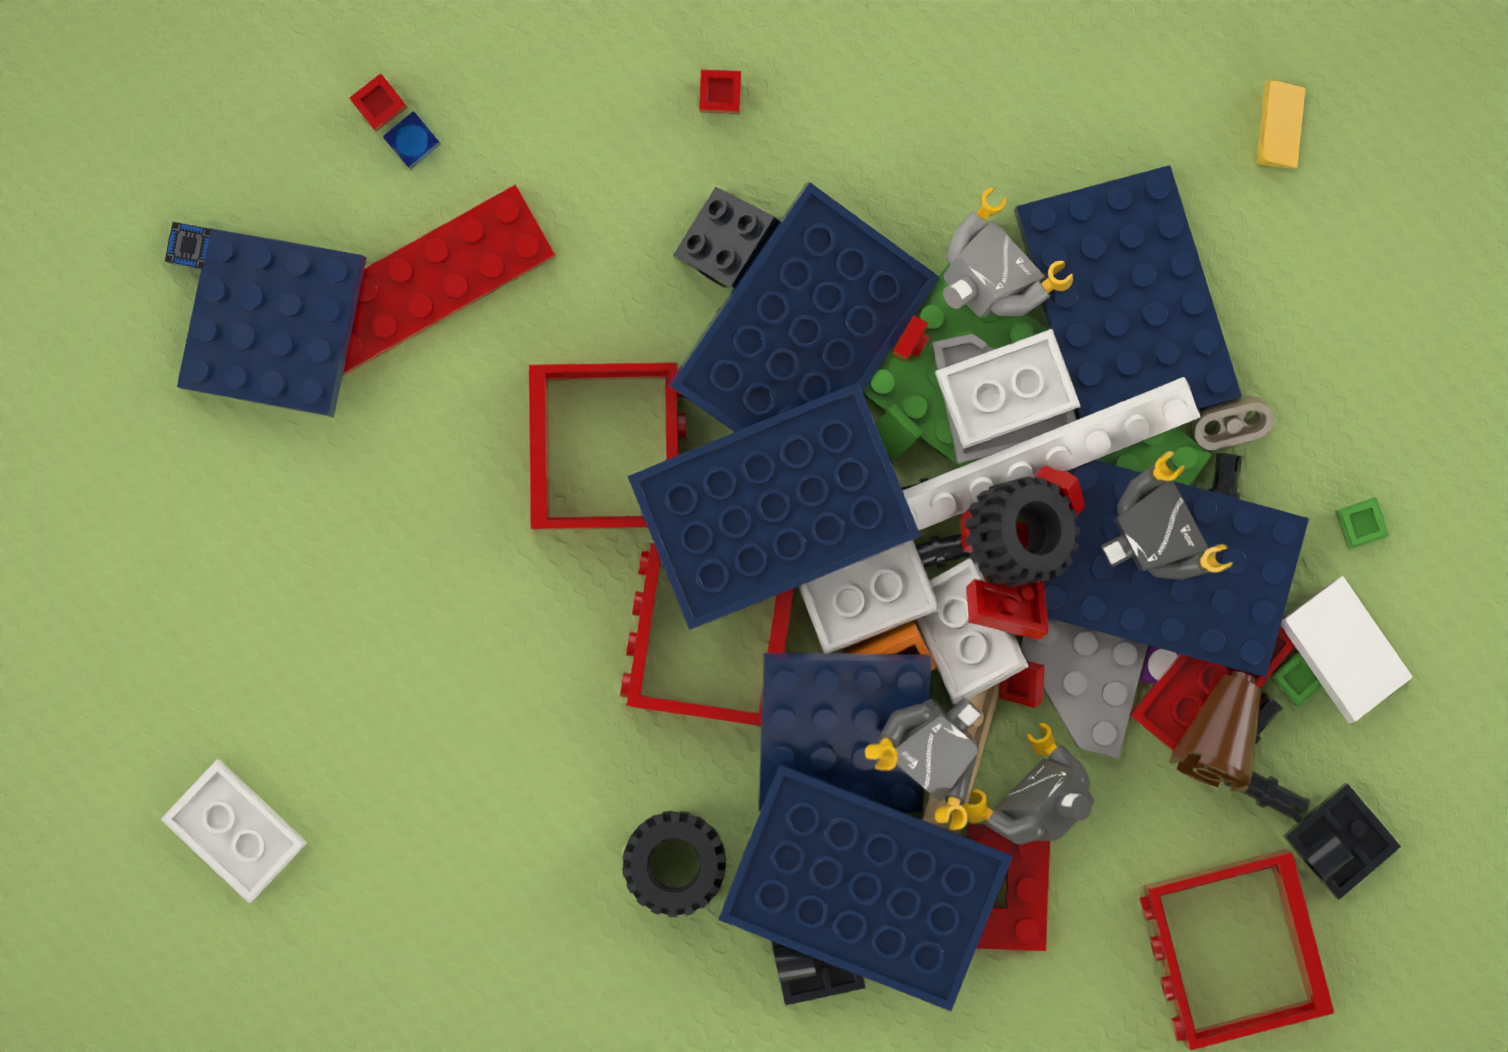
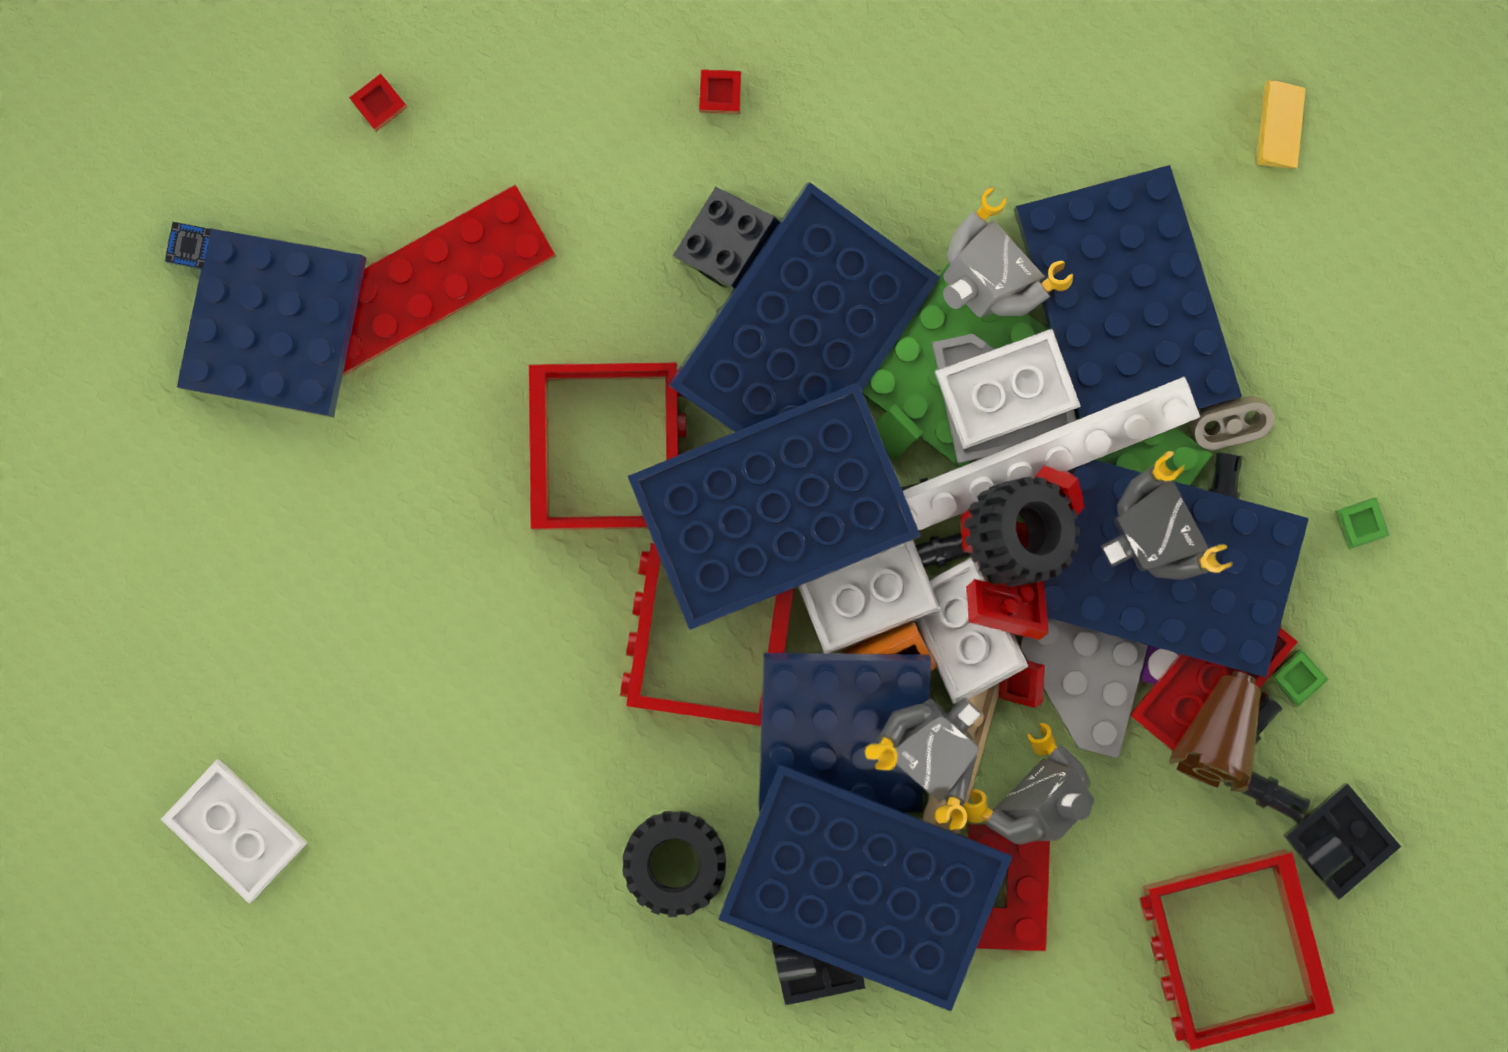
(411, 140): clear blue tile -> none
(912, 340): red plate -> none
(1345, 649): white tile -> none

